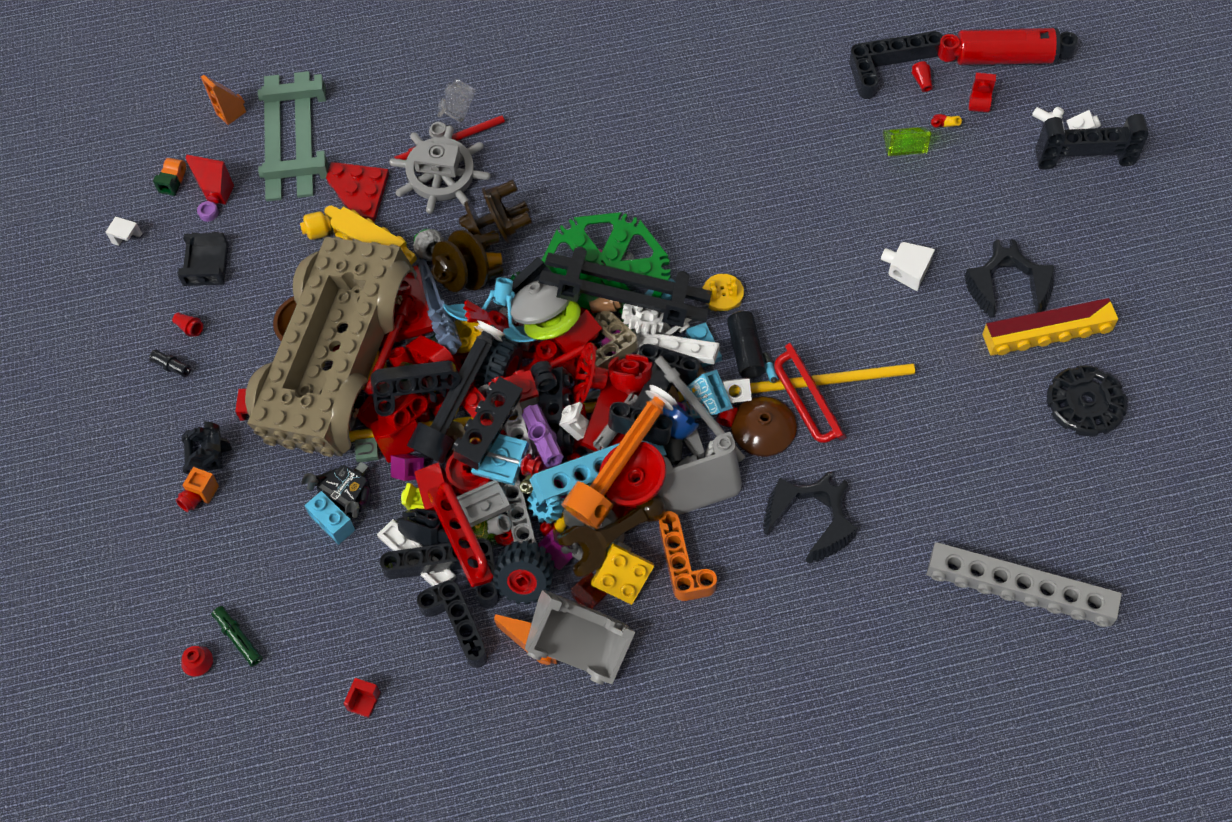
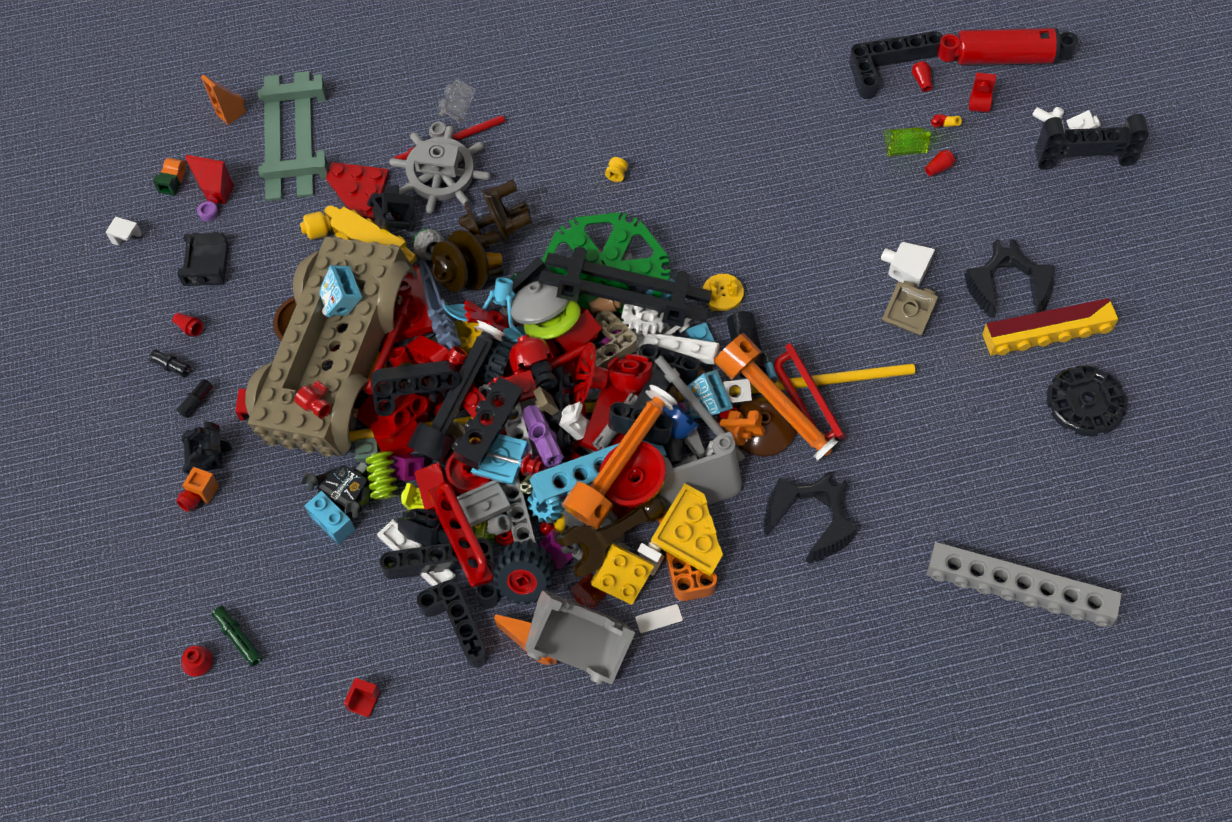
(194, 398): none -> black axle
(311, 399): none -> red piece
(339, 291): none -> medium azure torso
(380, 476): none -> lime piece
(399, 205): none -> black piece
(457, 355): none -> red plate
(528, 352): none -> red cylinder
(545, 401): none -> dark tan plate
(616, 169): none -> yellow wheel
(652, 554): none -> white bracket
(658, 618): none -> white sticker
(689, 531): none -> yellow plate
(739, 359): none -> orange piece
(743, 428): none -> orange hips
(910, 308): none -> dark tan plate
(941, 162): none -> red cone

